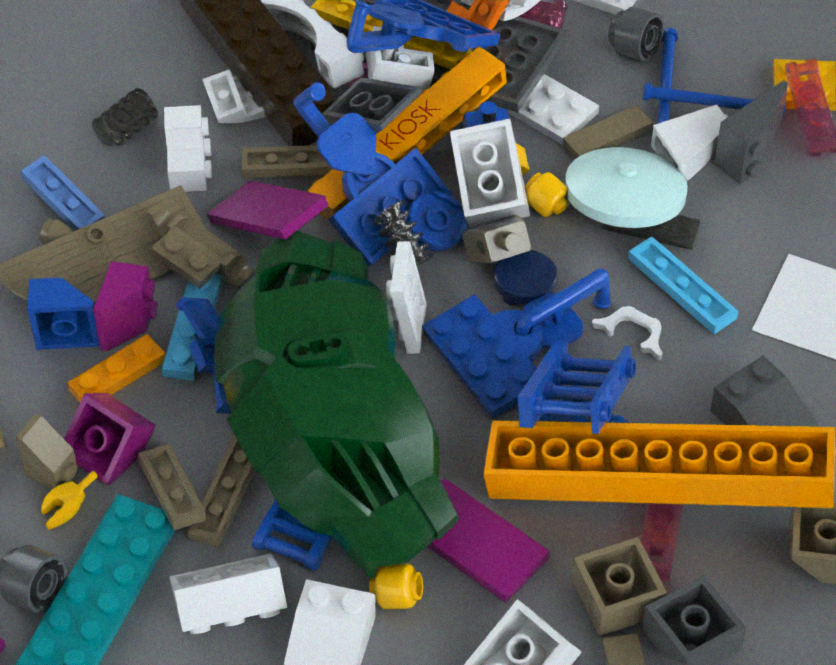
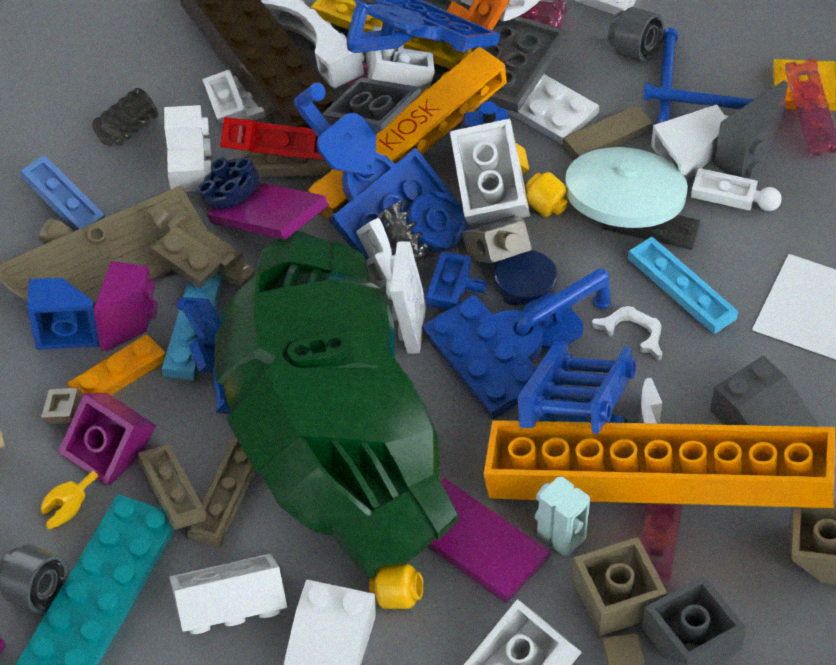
(45, 454): dark tan slope -> none
(61, 405): none -> dark tan plate
(229, 182): none -> dark blue tile
(269, 139): none -> red slope
(281, 521): blue plate -> none
(379, 252): none -> white slope
(452, 281): none -> blue plate
(562, 515): none -> light aqua brick
(650, 403): none -> white slope
(733, 191): none -> white plate

